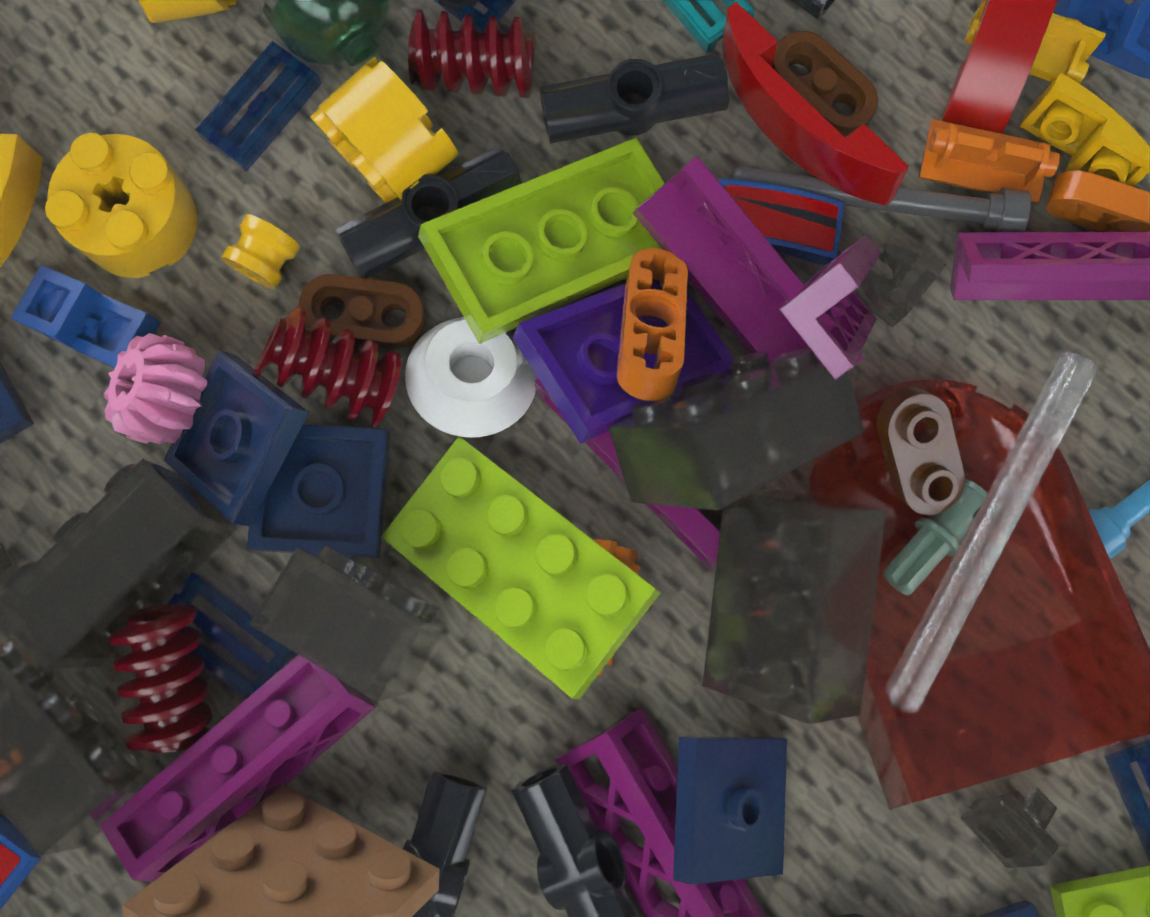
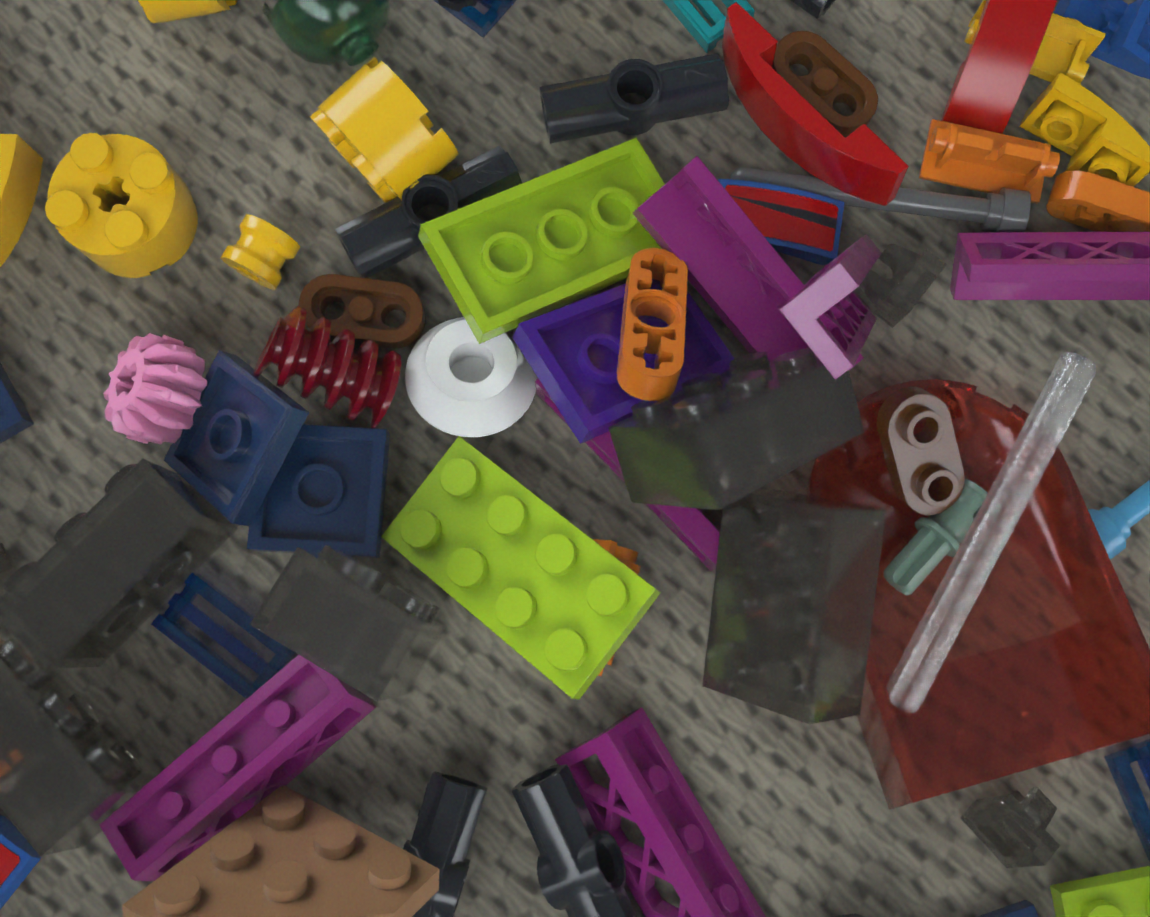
(81, 316): blue slope -> none
(164, 678): dark red piece -> none
(274, 121): clear blue tile -> none
(471, 55): dark red piece -> none
(729, 808): dark blue plate -> none

